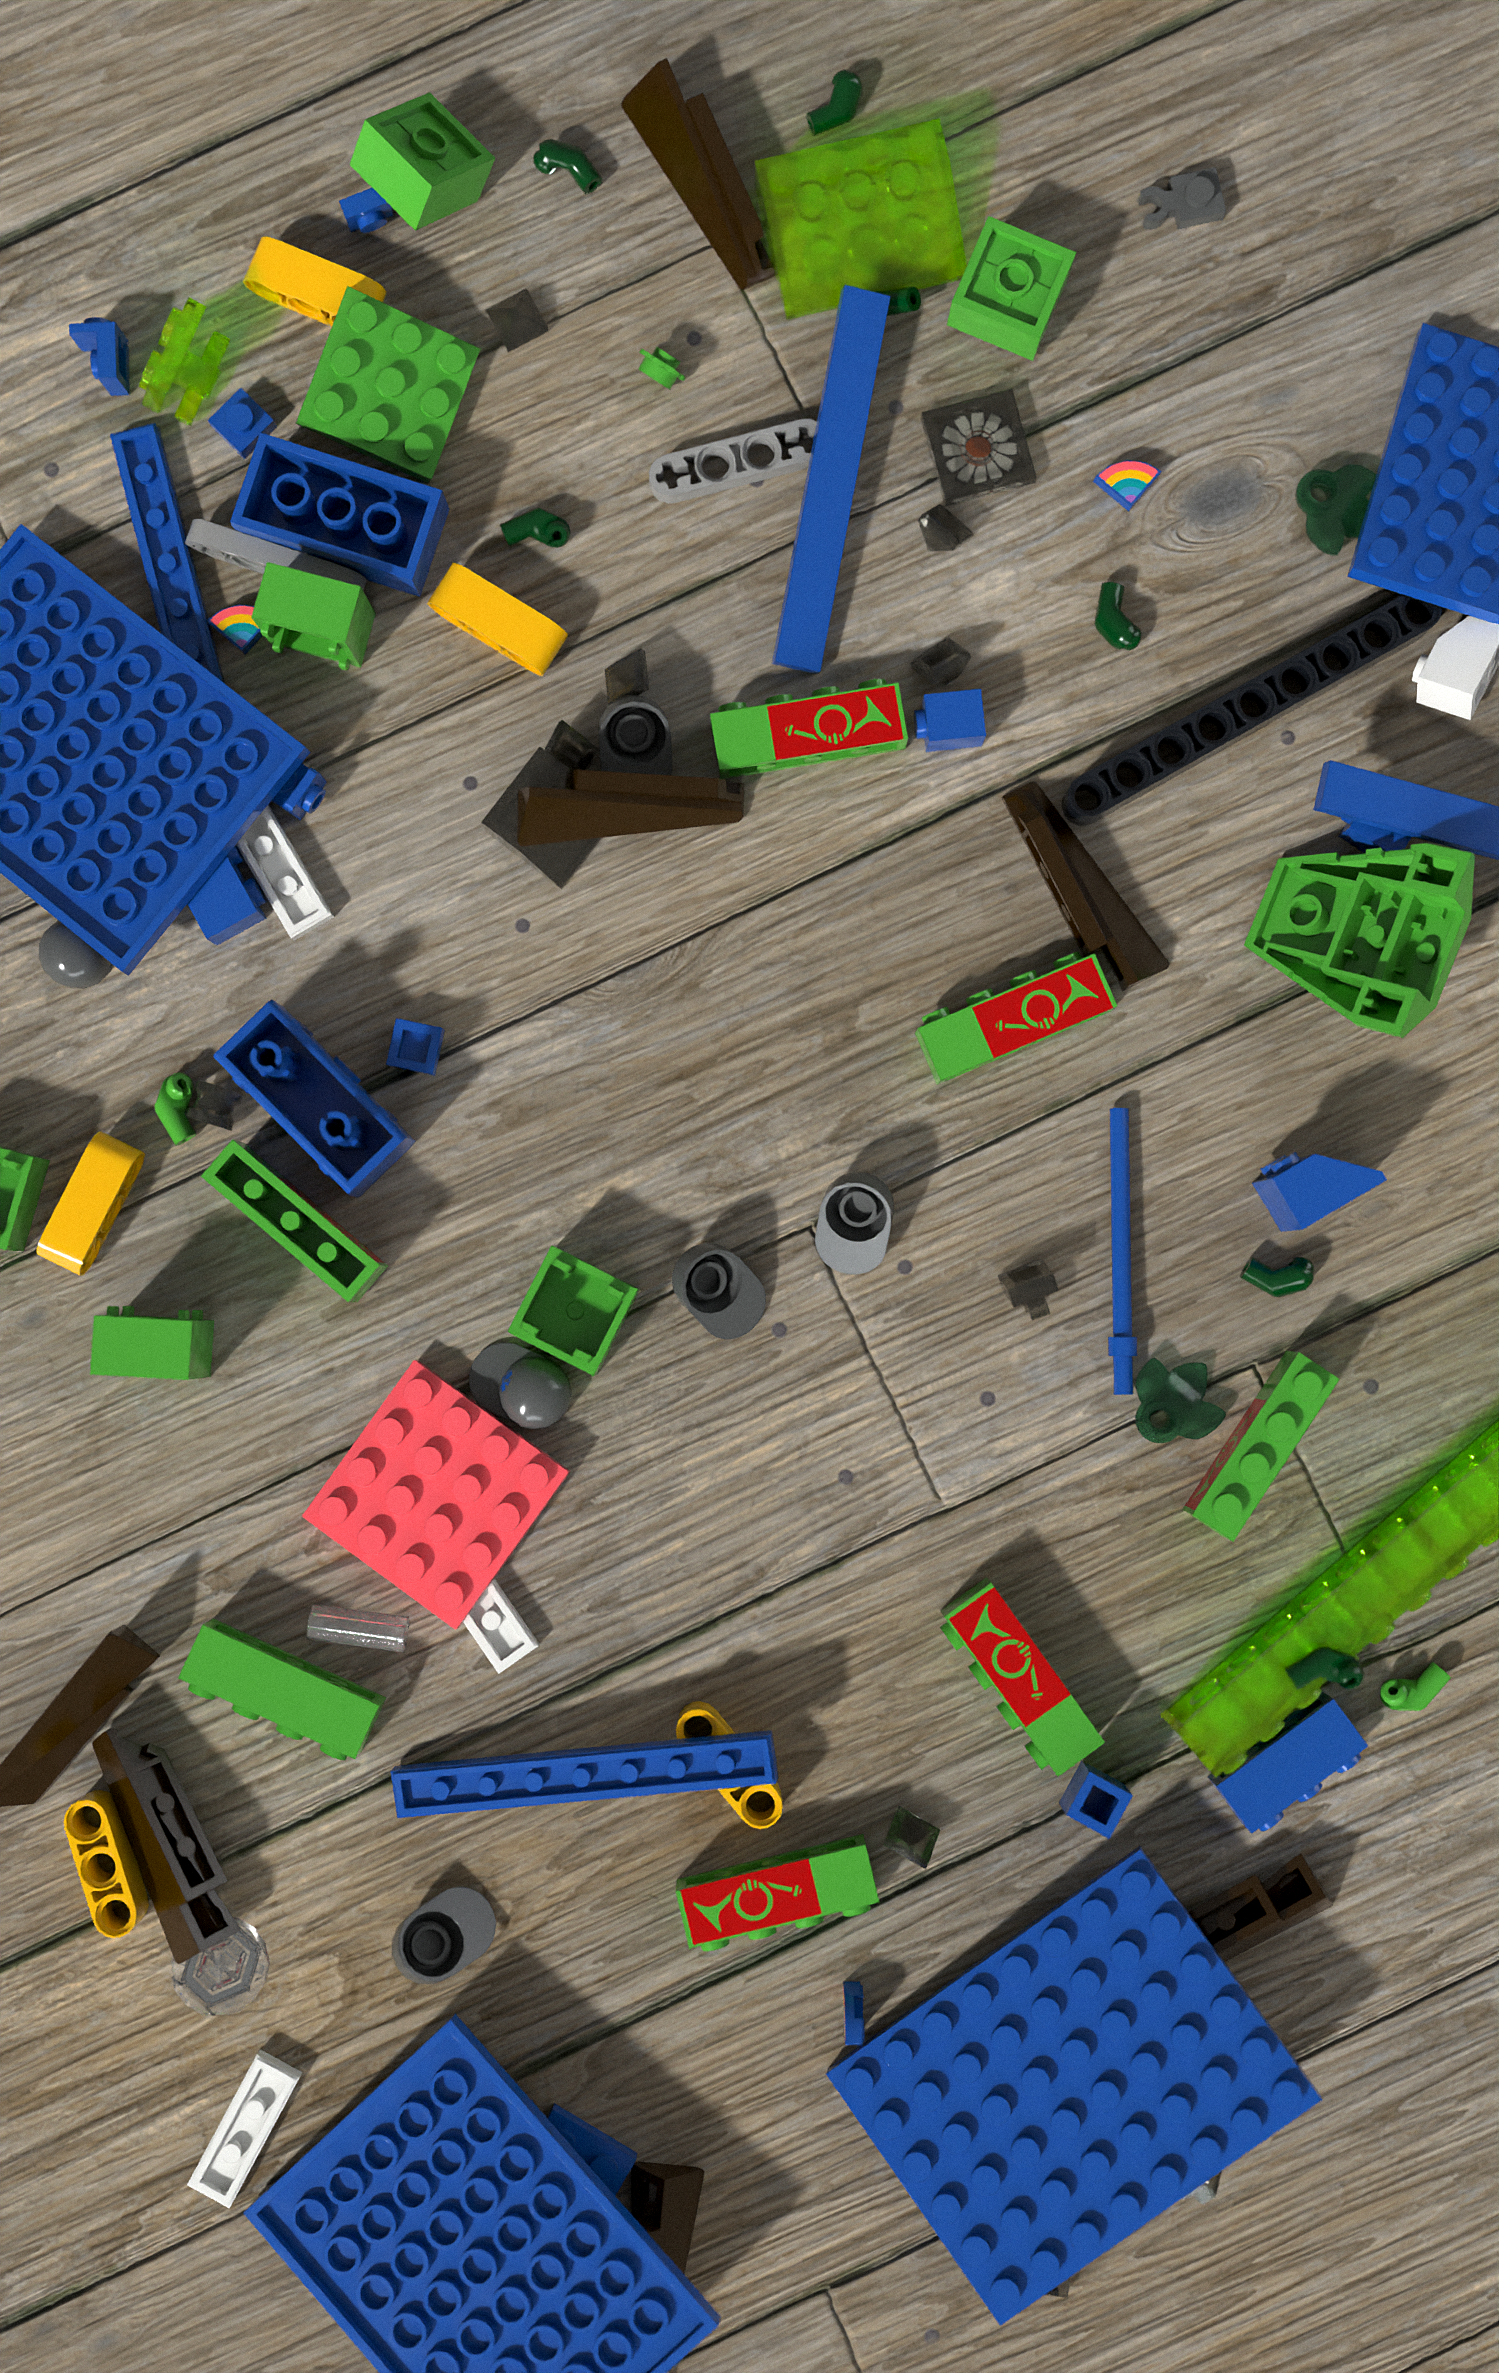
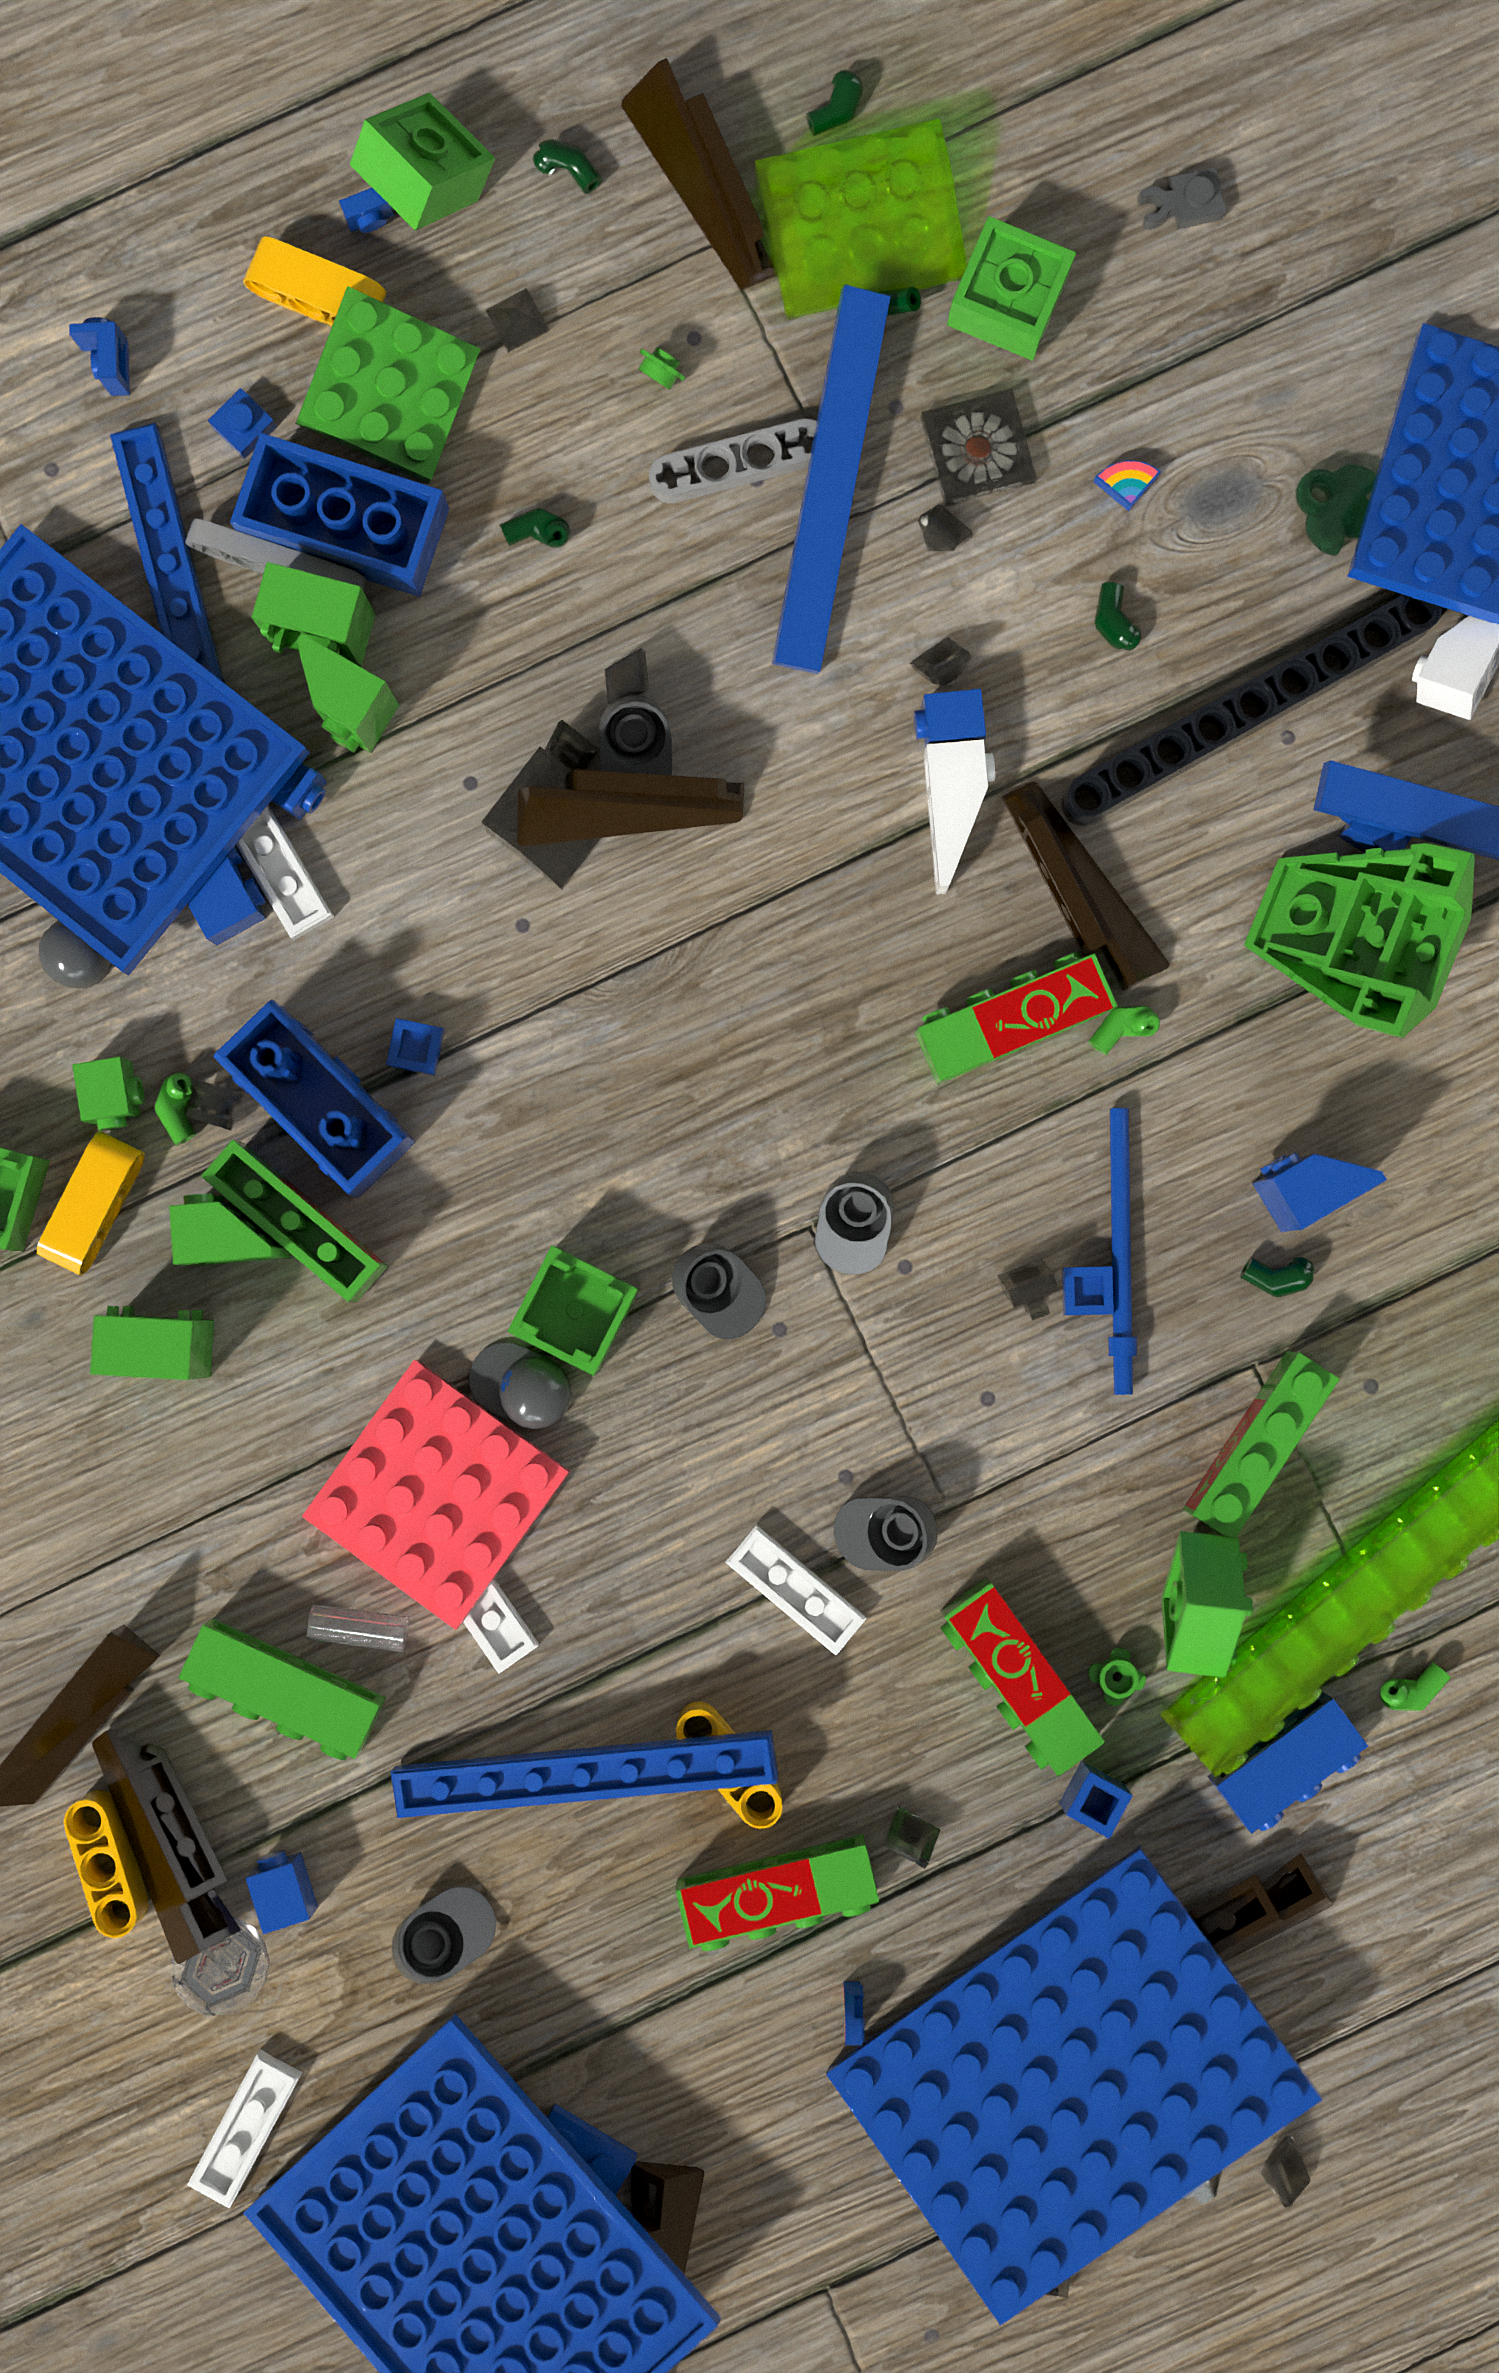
(108, 1092): none -> bright green brick
(181, 366): clear neon green plate -> none
(218, 1233): none -> bright green slope
(237, 626): tile -> none
(281, 1891): none -> blue brick
(347, 697): none -> bright green slope
(497, 619): yellow beam -> none
(796, 1589): none -> white tile
(808, 729): brick -> none
(885, 1532): none -> dark grey cap
(955, 788): none -> white slope
(1087, 1290): none -> blue plate
(1122, 1023): none -> bright green arm
(1130, 1677): none -> bright green plate
(1179, 1397): clear green plate -> none
(1204, 1604): none -> bright green container
(1286, 2172): none -> clear smoke slope
(1328, 1664): dark green arm -> none

